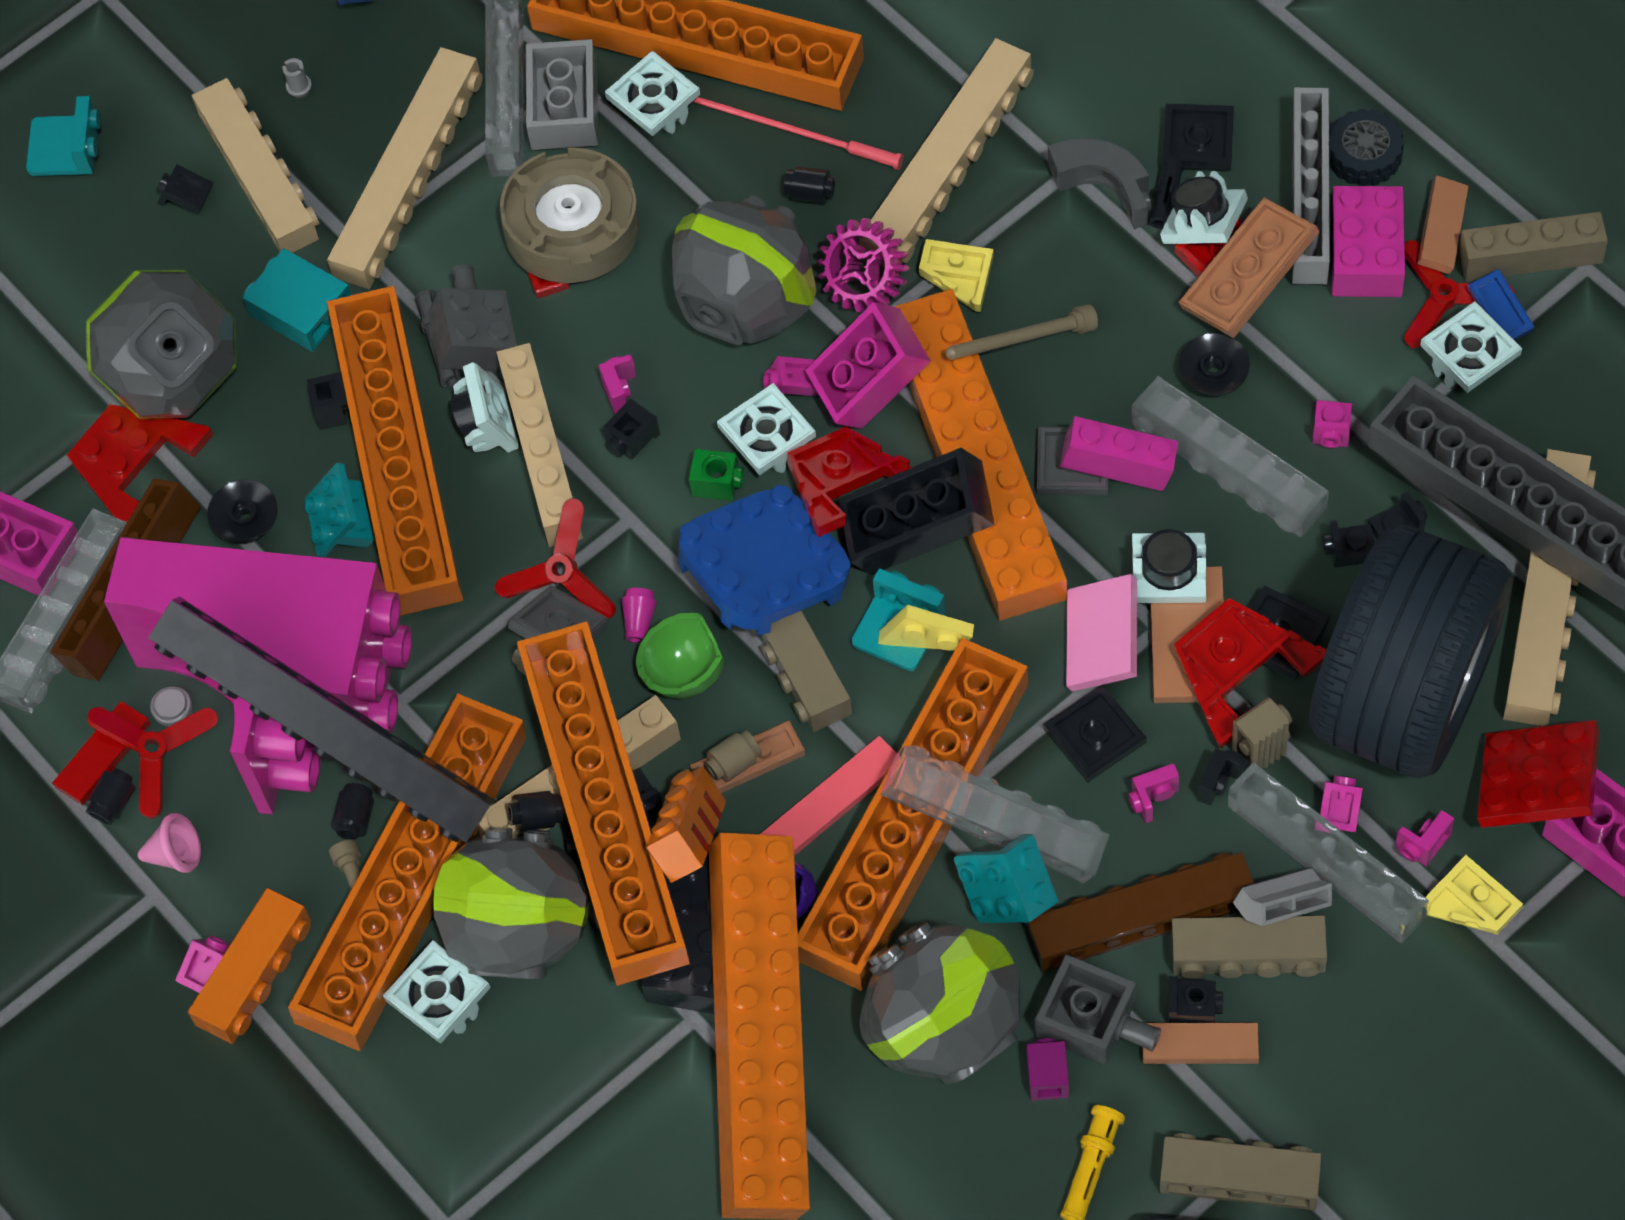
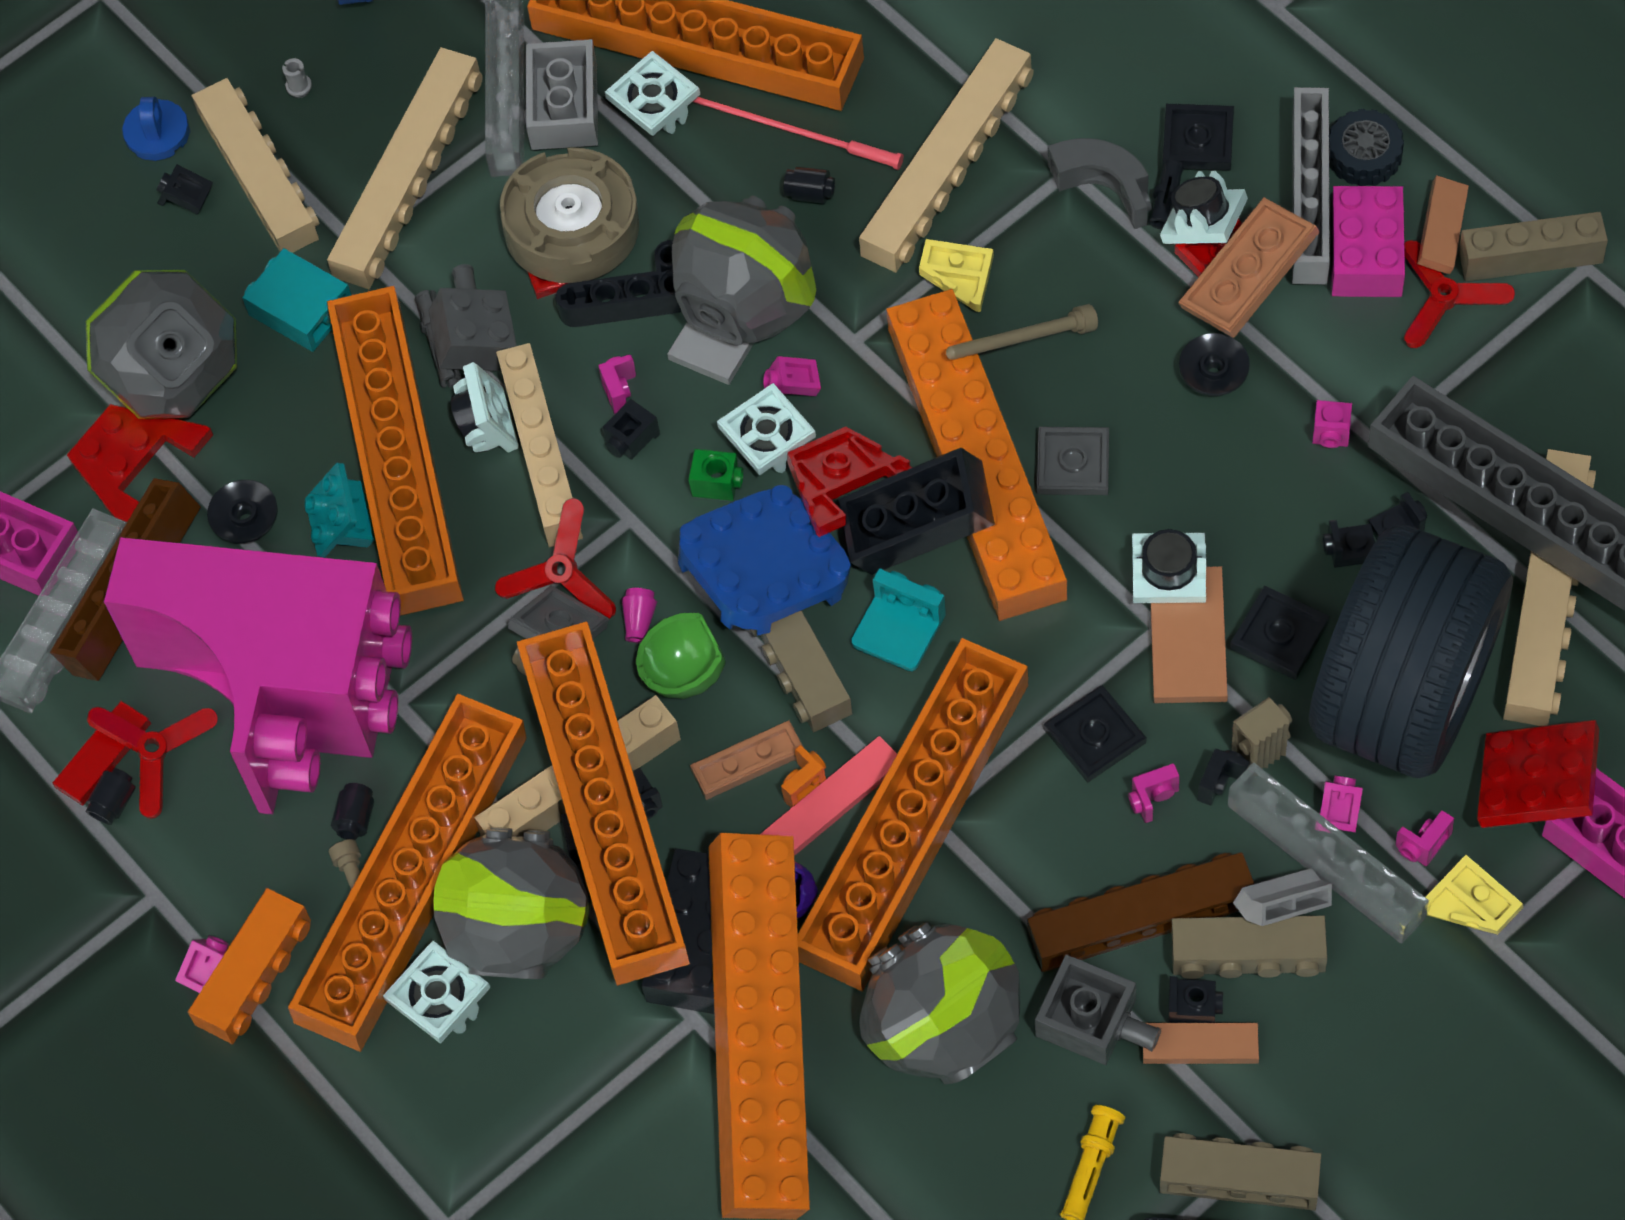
(64, 142): teal bracket -> none
(155, 129): none -> blue tile
(170, 705): light grey piece -> none
(173, 845): bright pink hat -> none
(321, 719): black brick -> none
(328, 400): black brick -> none
(535, 810): black brick -> none
(582, 302): none -> black beam
(686, 823): orange brick -> none
(708, 354): none -> light grey tile
(732, 756): dark tan brick -> none
(803, 781): none -> orange bracket
(846, 244): dark pink gear -> none
(867, 365): dark pink brick -> none
(924, 630): light yellow wing -> none
(994, 812): clear brick -> none
(1007, 883): teal bracket -> none
(1047, 1069): magenta brick -> none
(1101, 632): bright pink tile -> none
(1119, 453): dark pink brick -> none
(1228, 650): red wing -> none
(1230, 457): clear brick -> none
(1472, 350): light aqua piece -> none
(1501, 304): blue tile -> none

